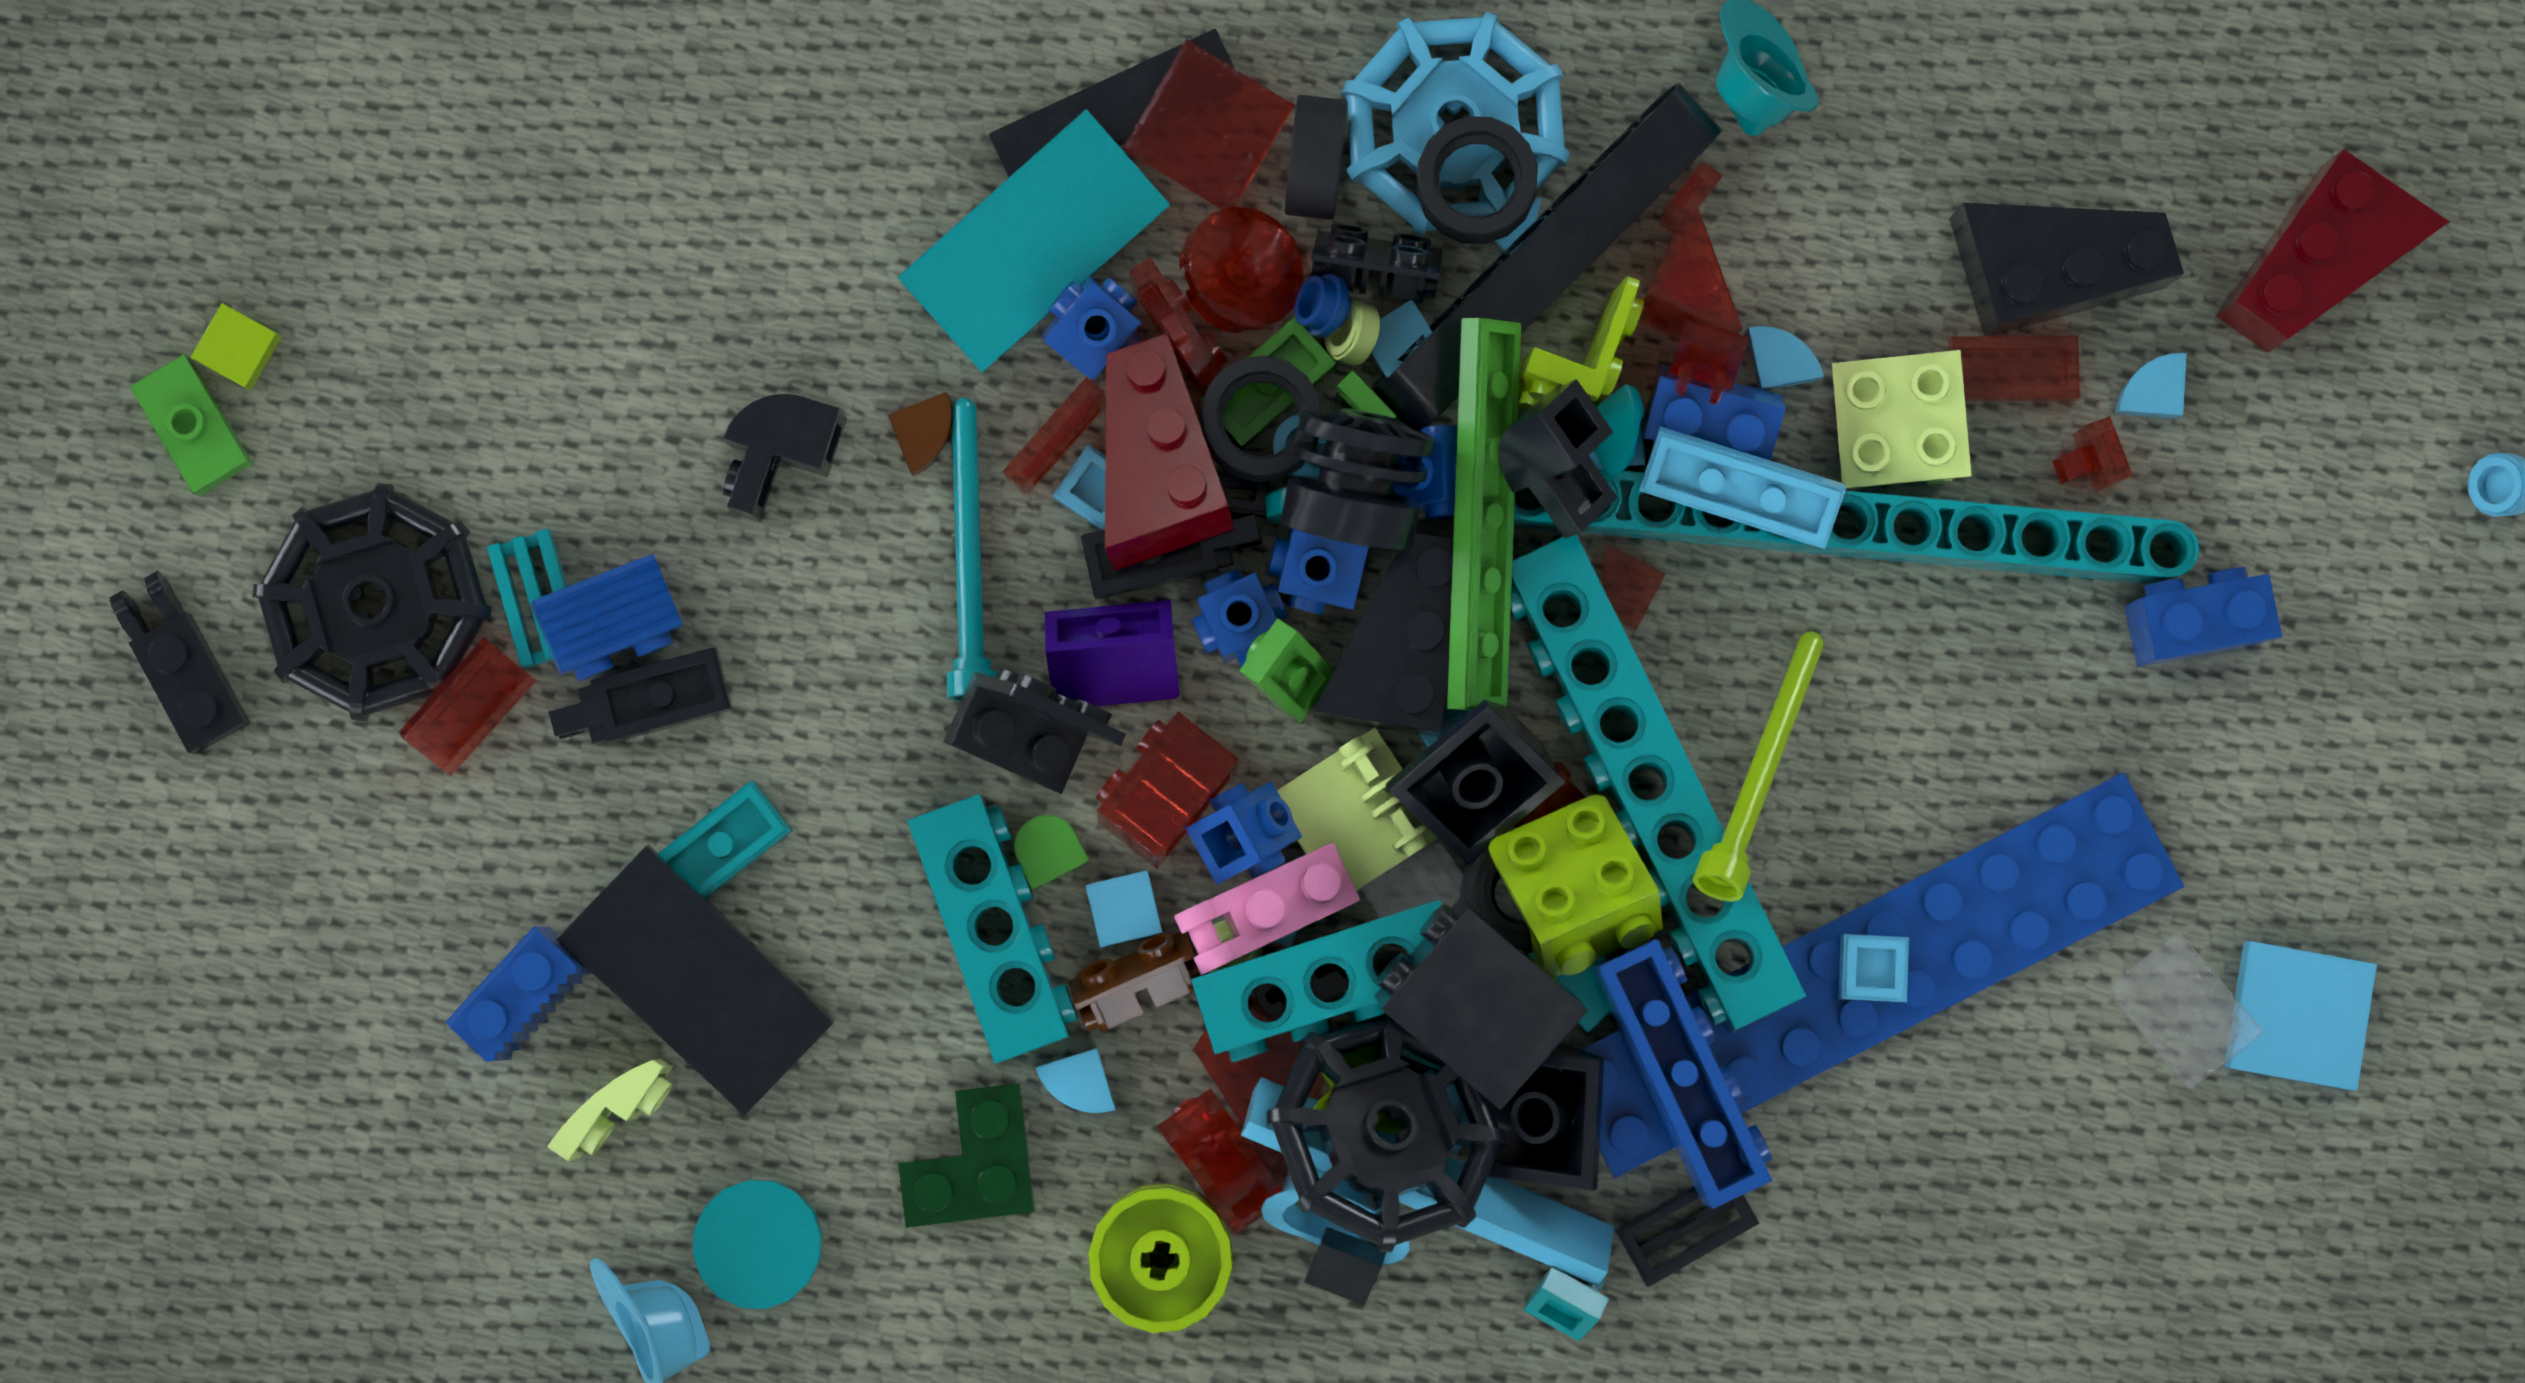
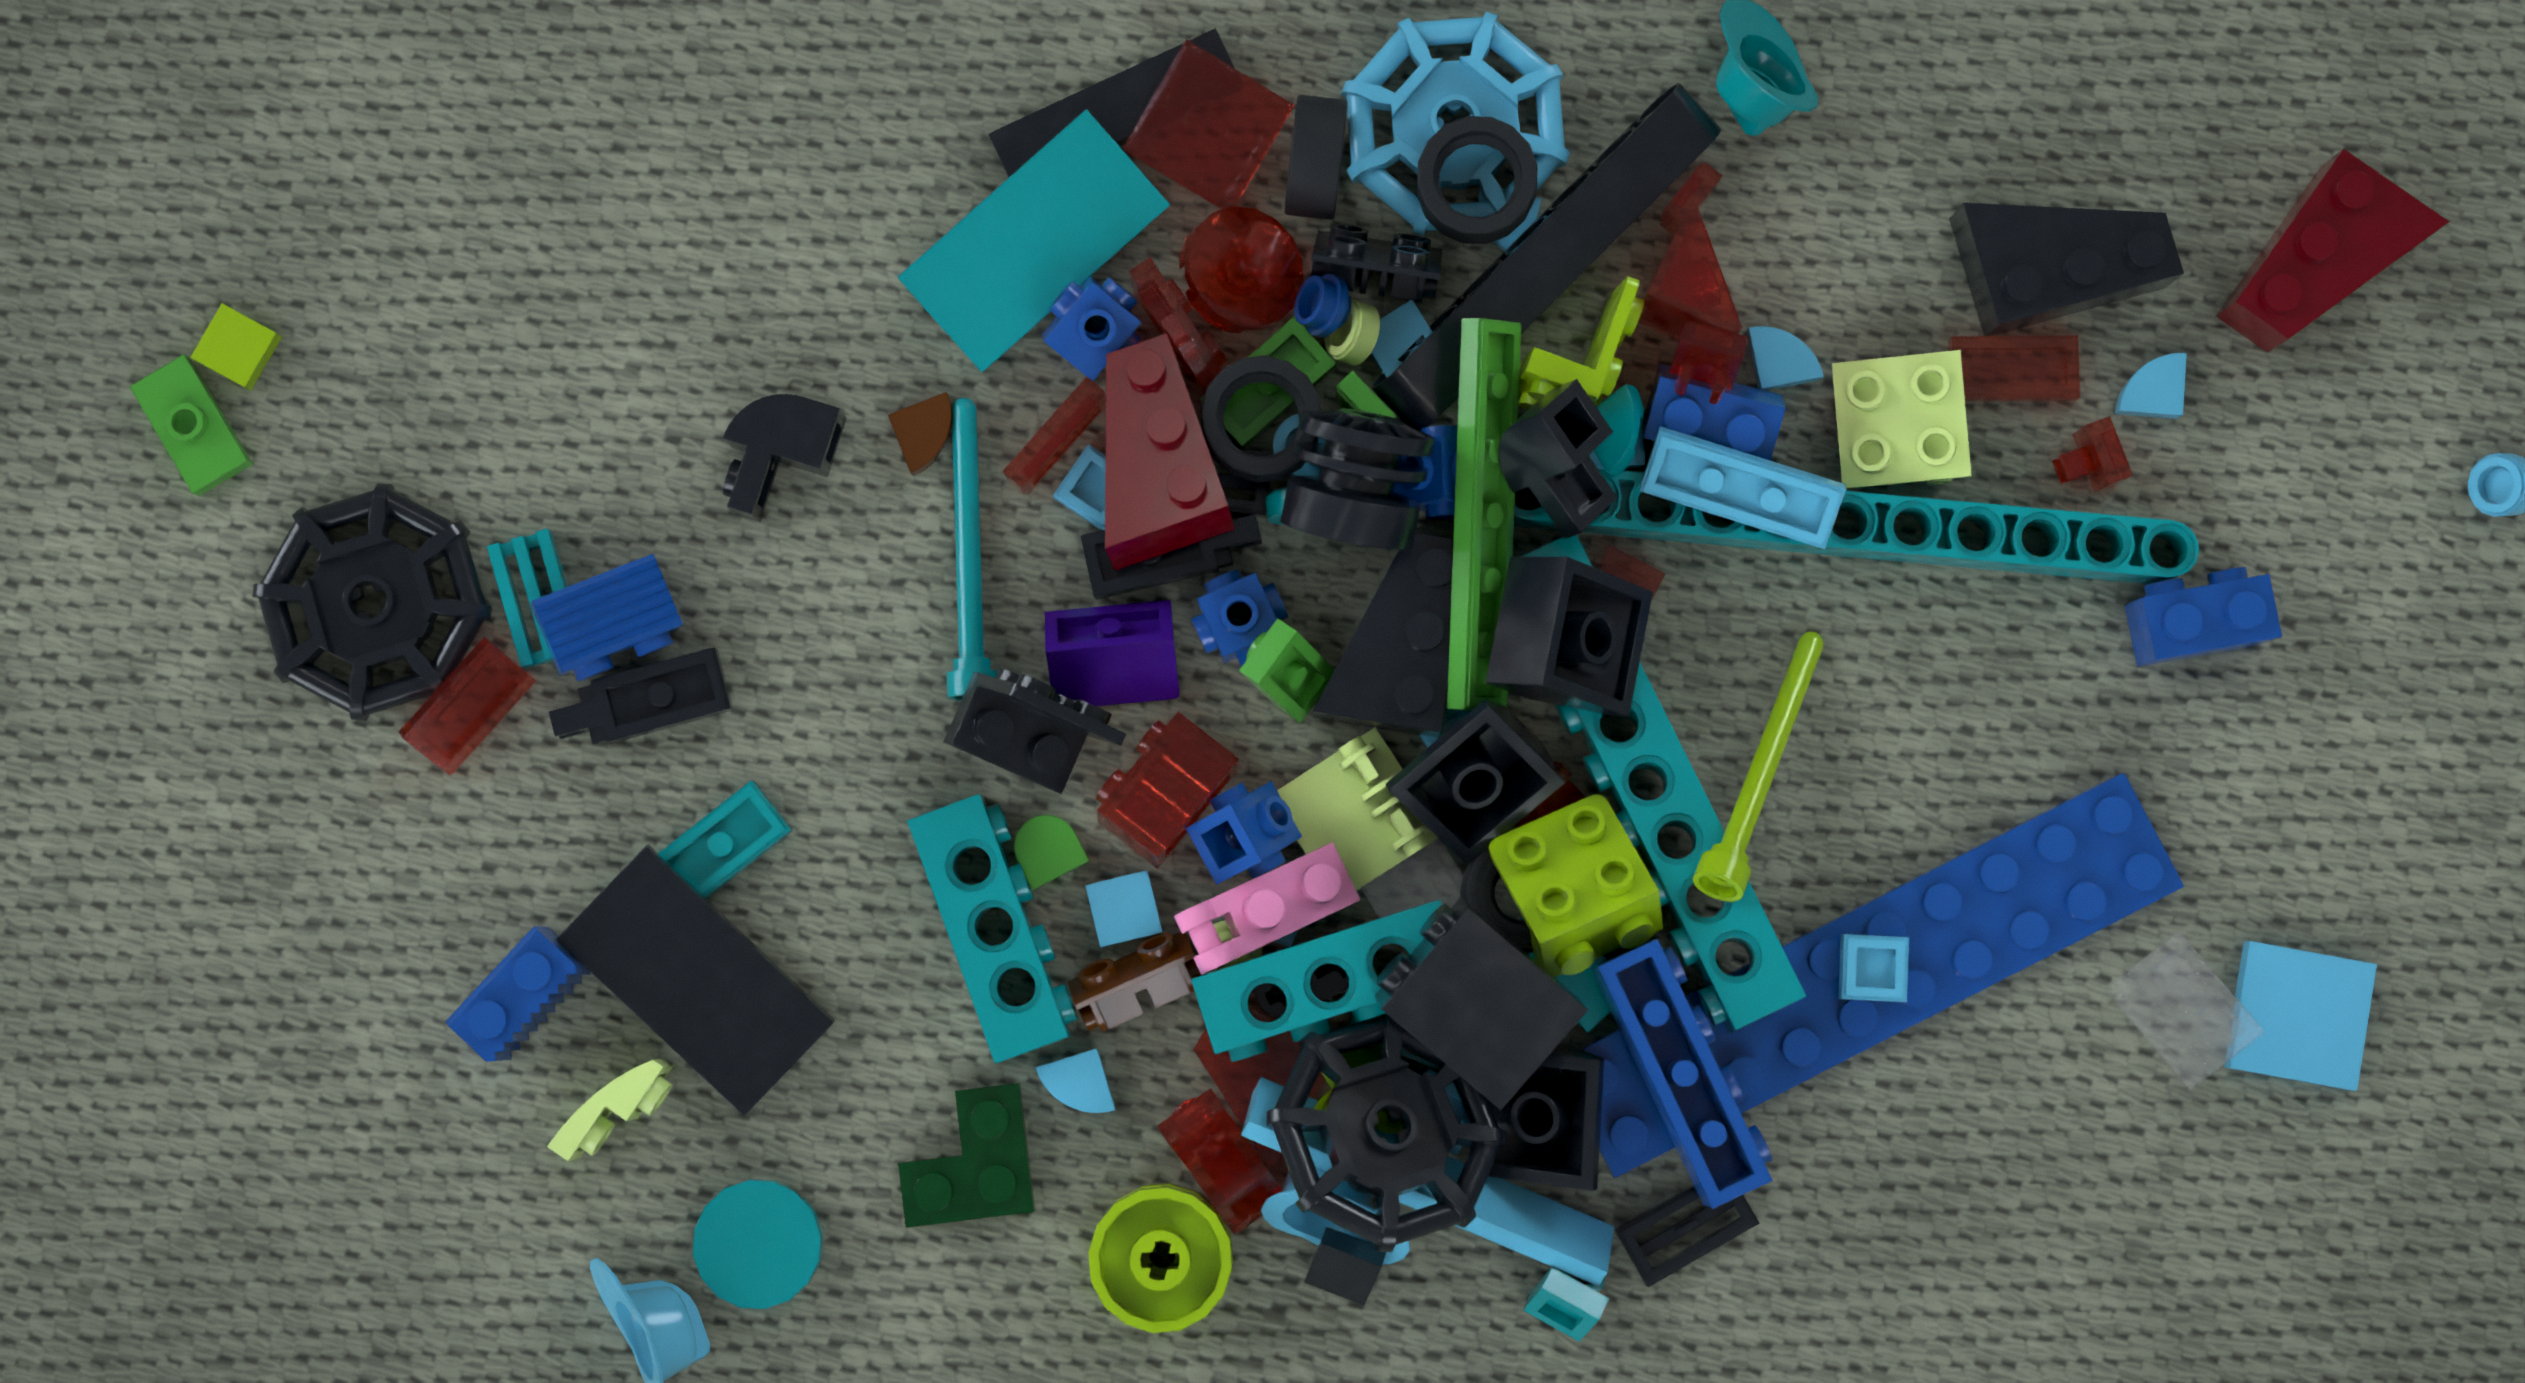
(181, 668): black hinge -> none
(1336, 584): blue brick -> none
(1569, 635): none -> black slope

